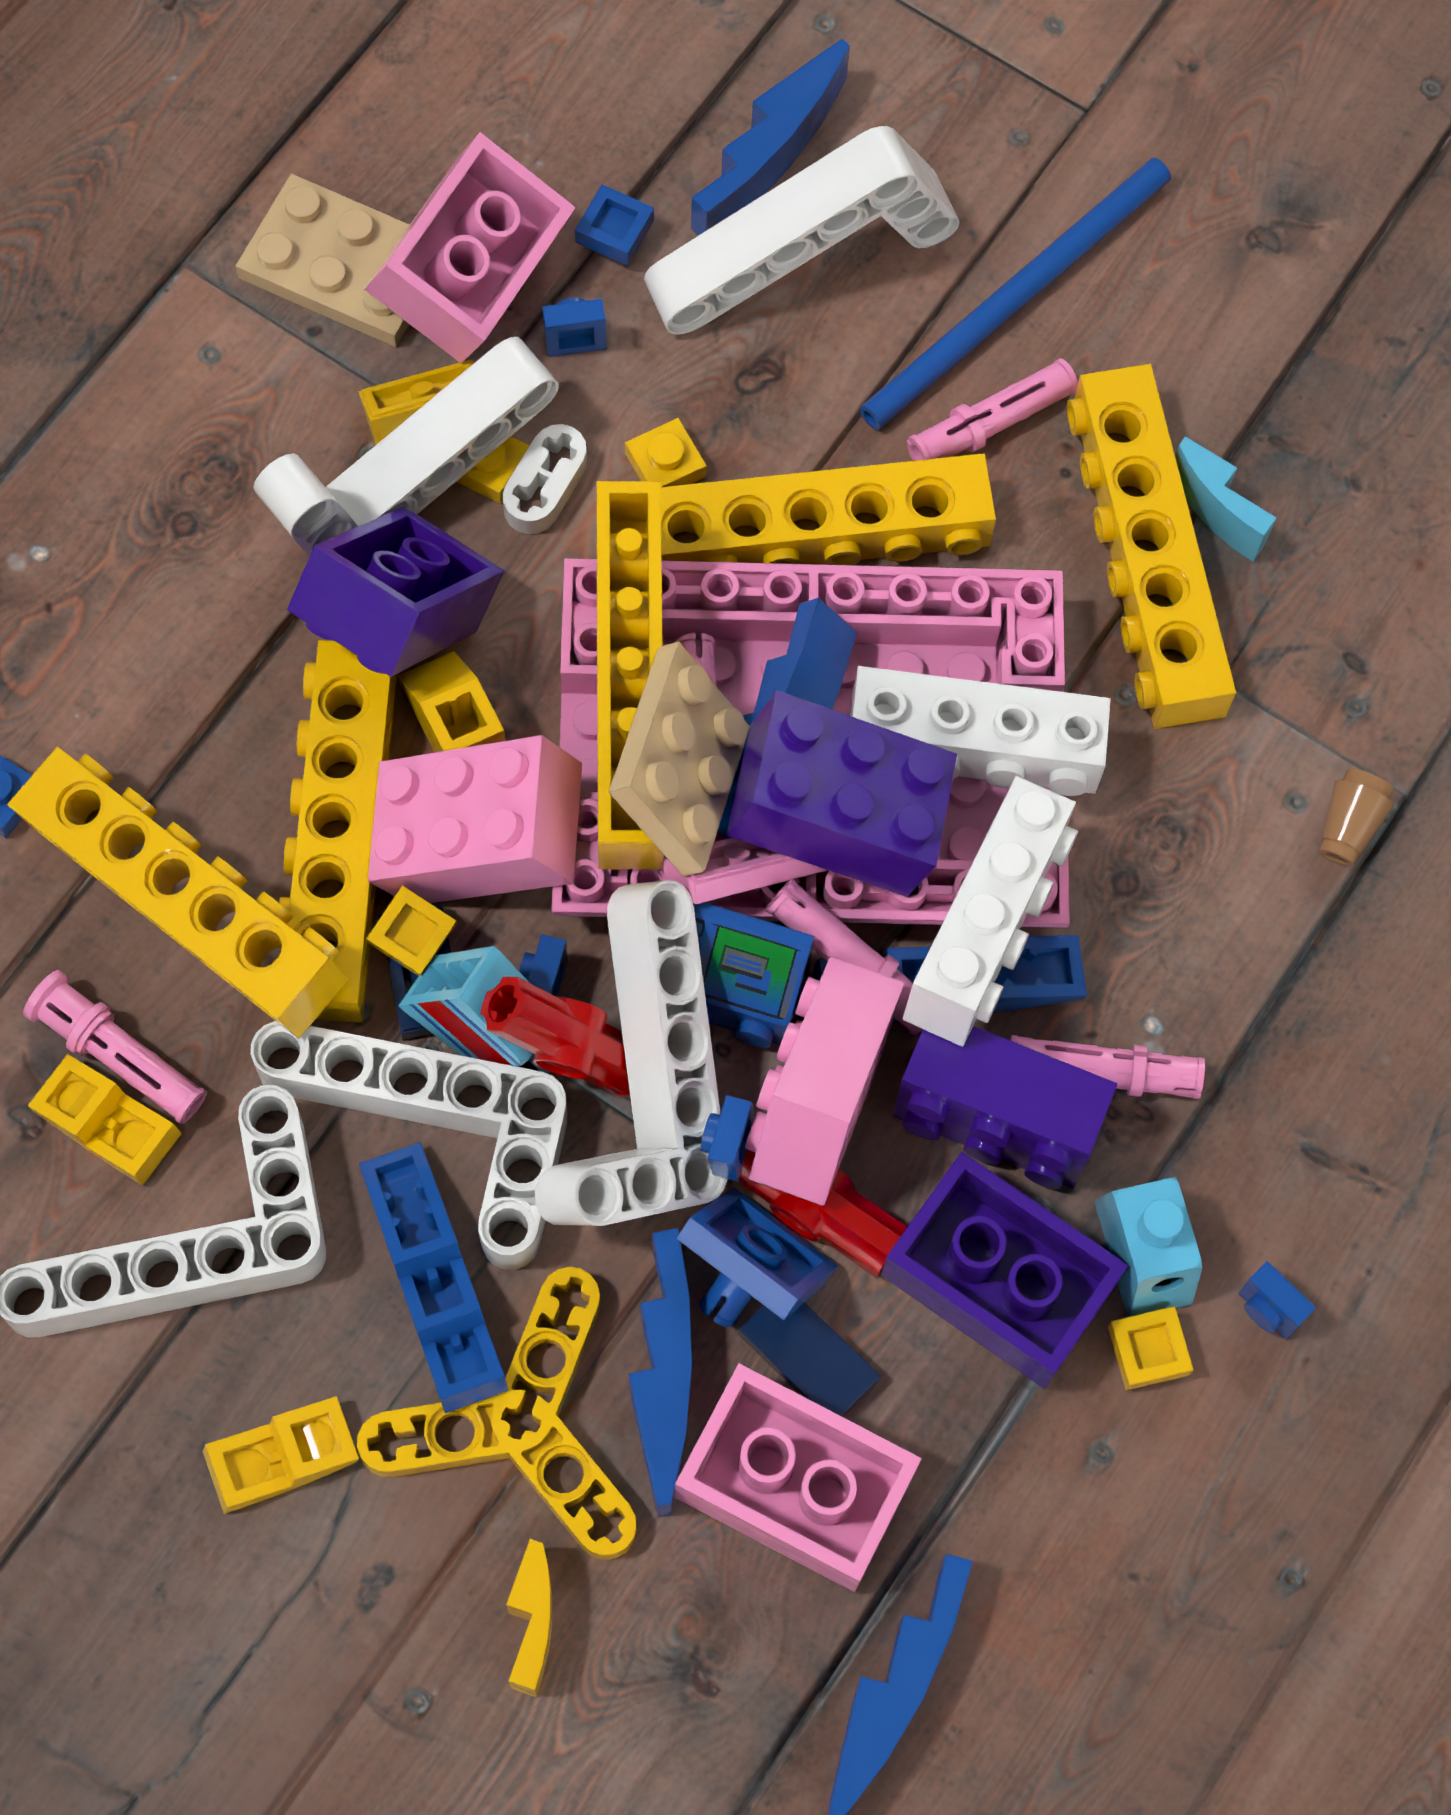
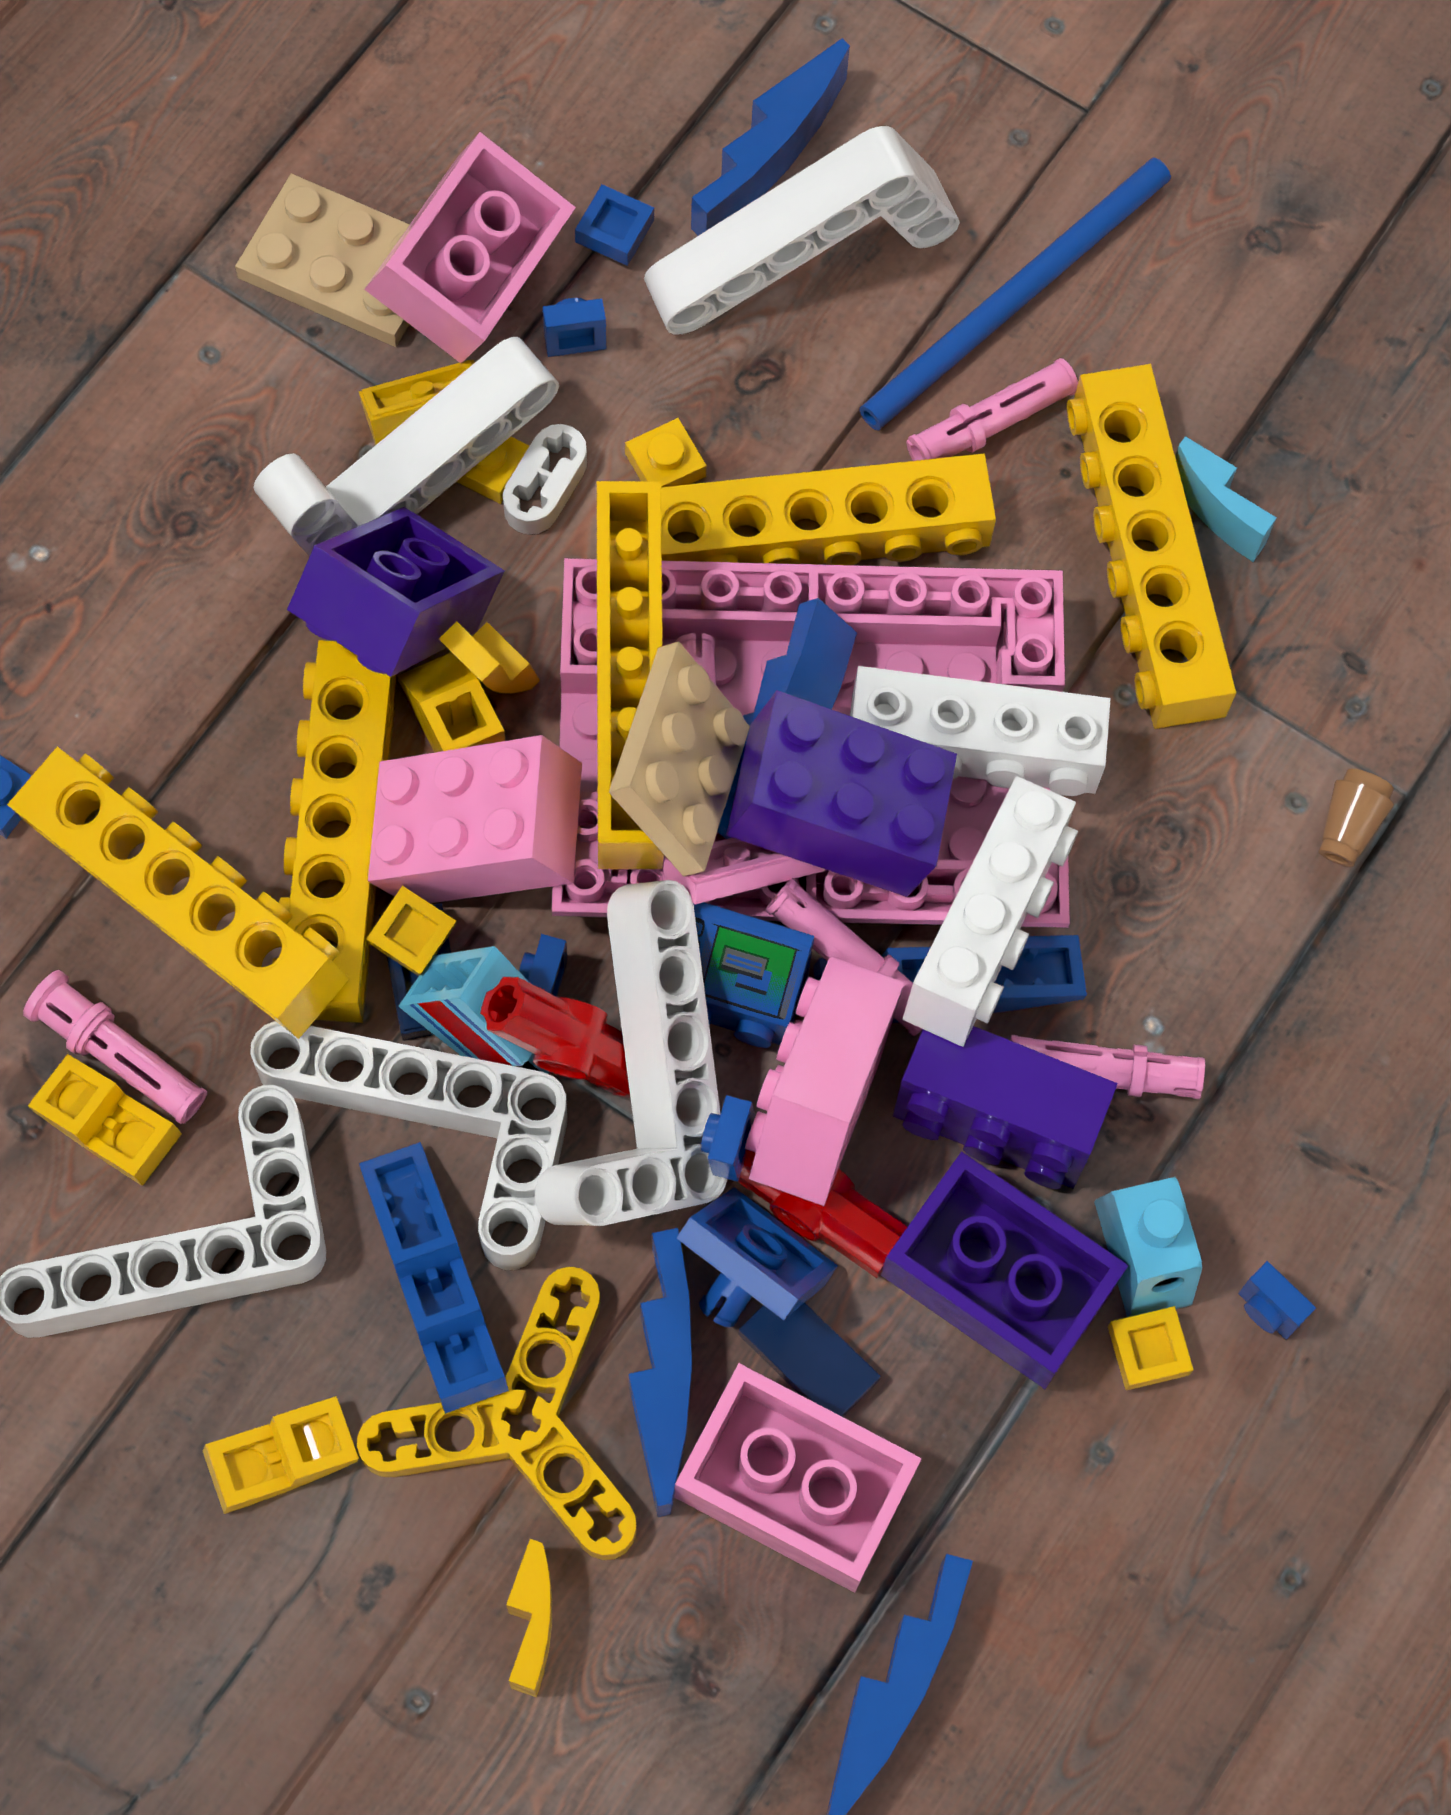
(490, 659): none -> yellow slope

